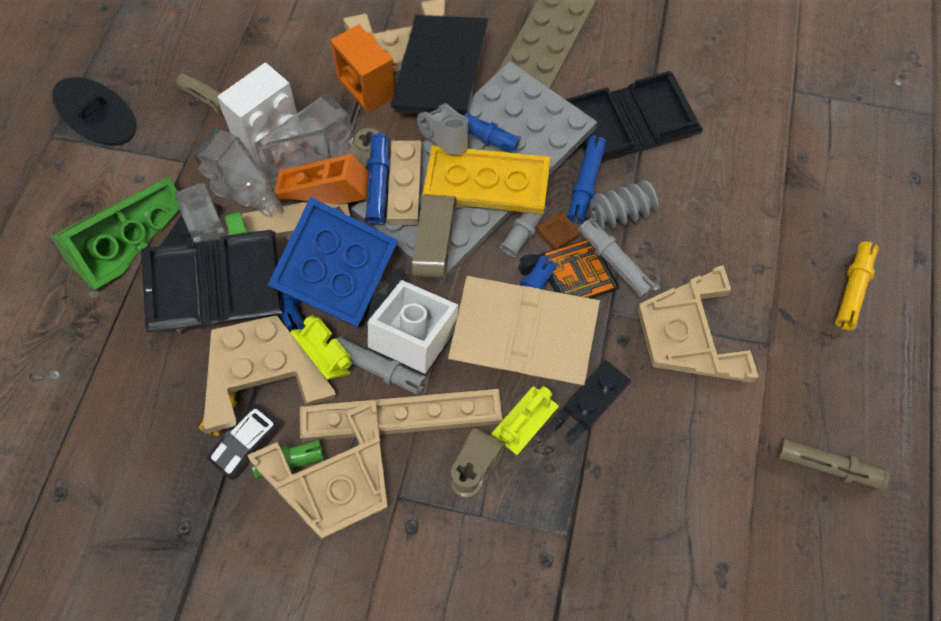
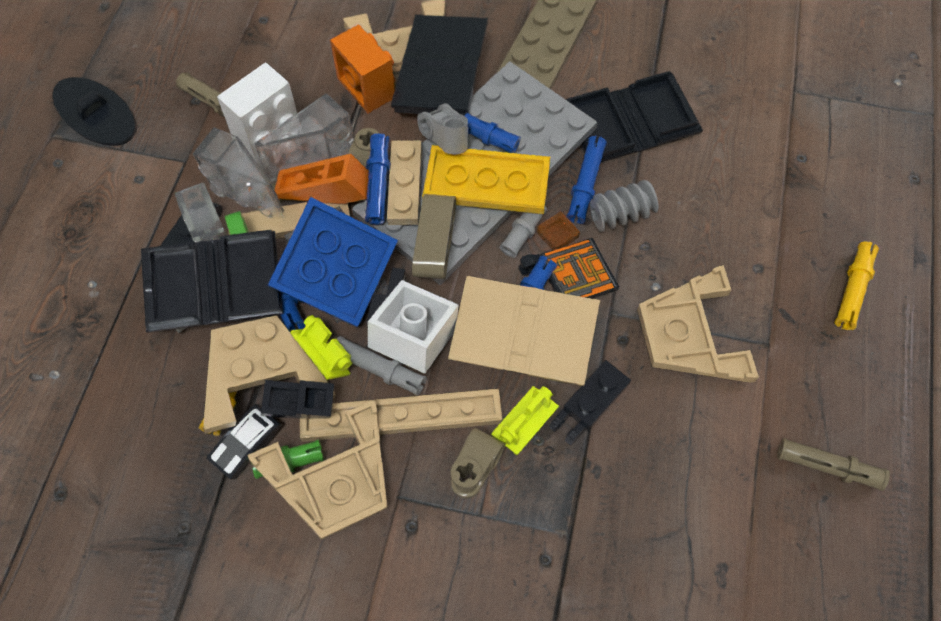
(109, 239): bright green wedge -> none
(297, 400): none -> black slope
(614, 255): light grey pin -> none

